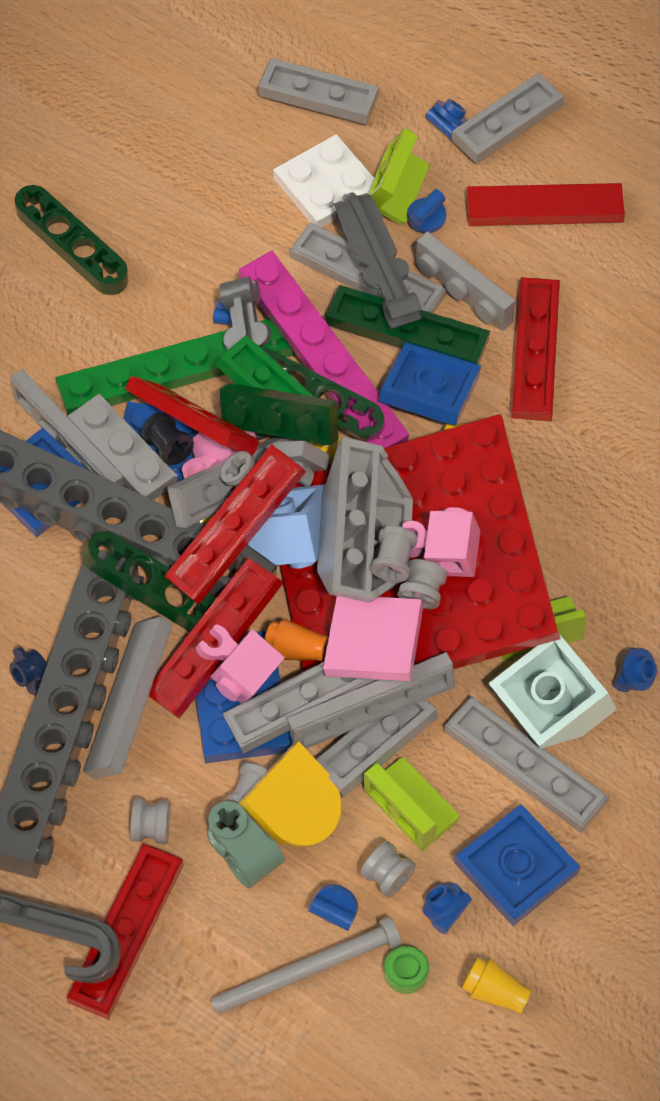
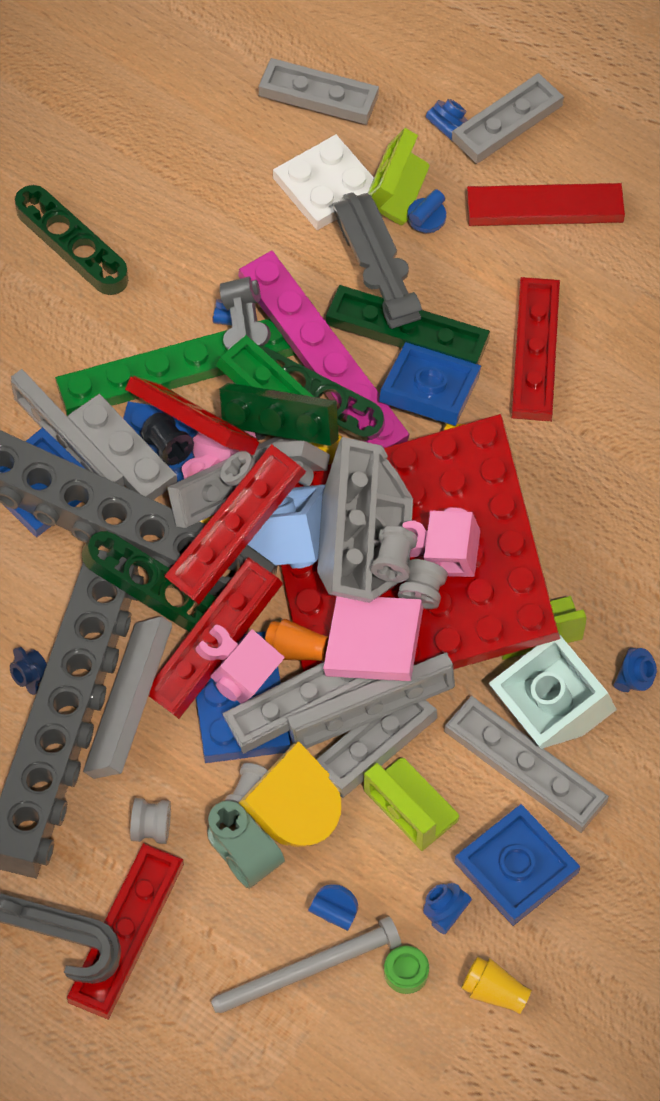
(336, 259): light grey tile -> none
(388, 869): light grey wheel -> none
(464, 282): light grey plate -> none

